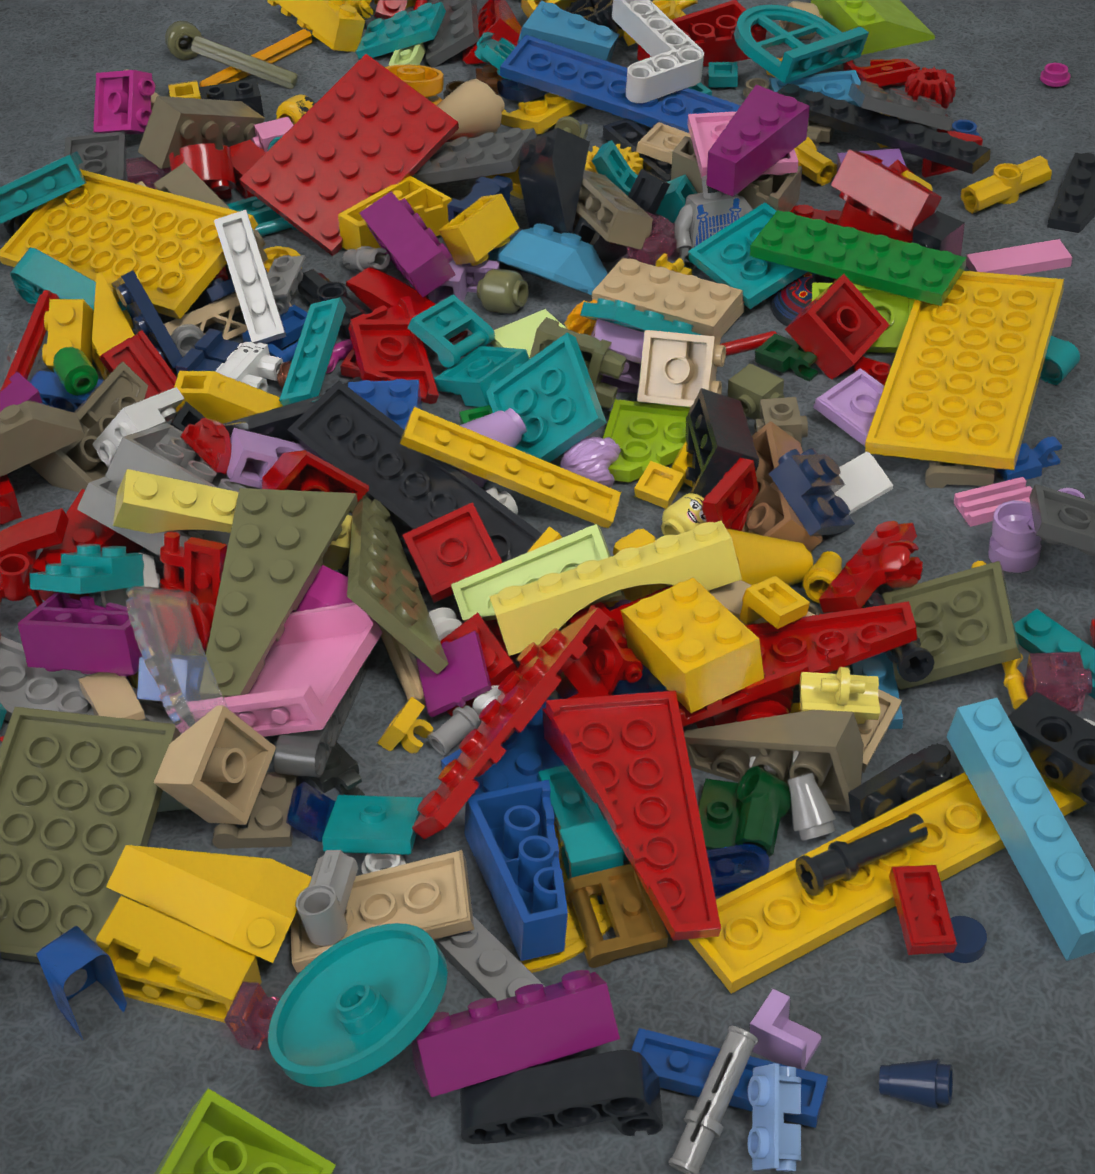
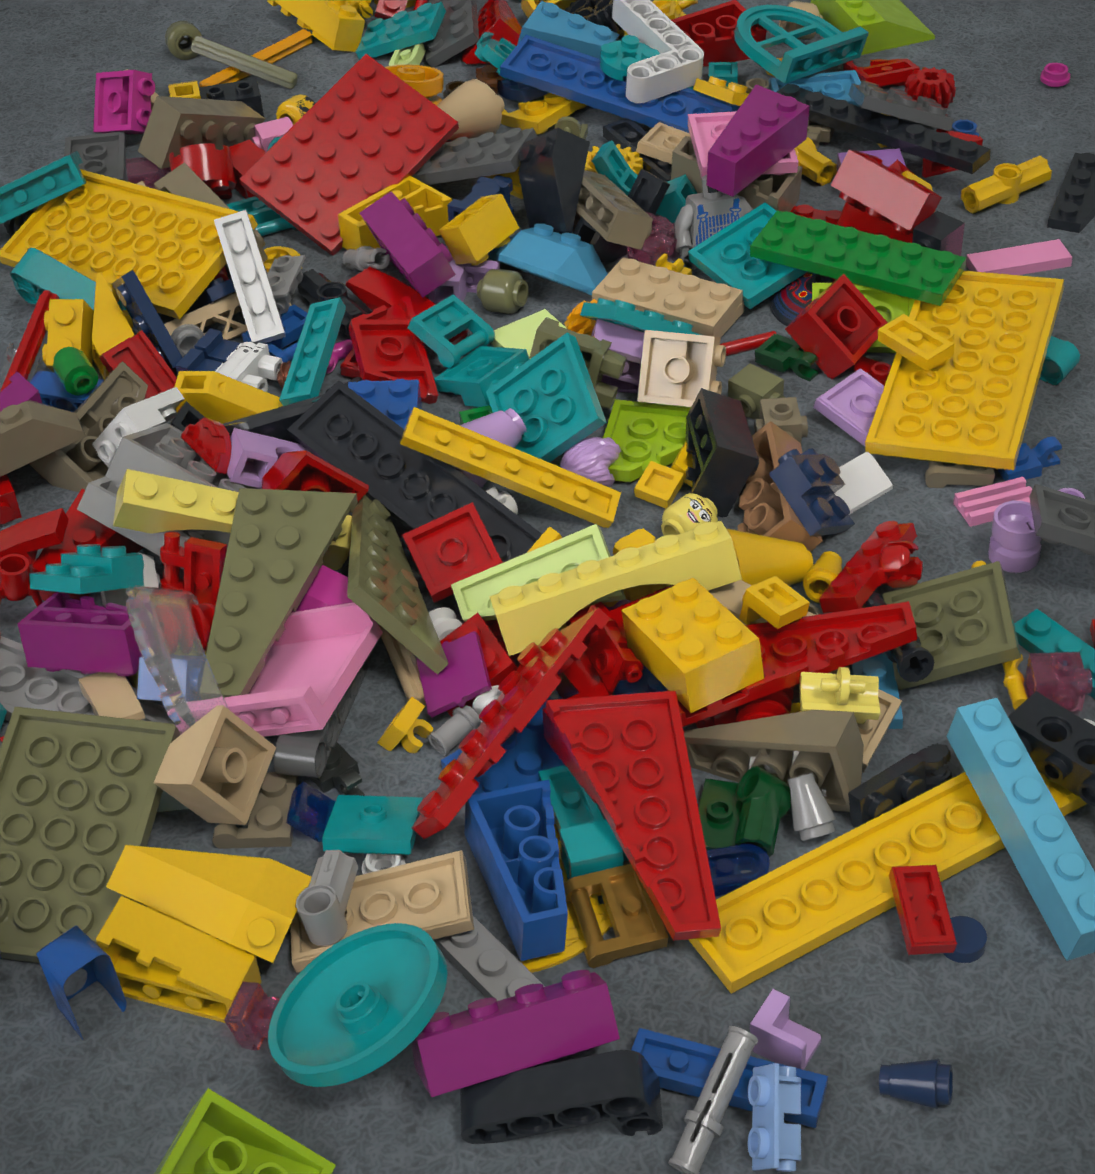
(619, 54): none -> teal plate
(717, 88): none -> yellow plate
(732, 496): red wing -> none
(845, 859): black pin -> none
(915, 342): none -> yellow plate

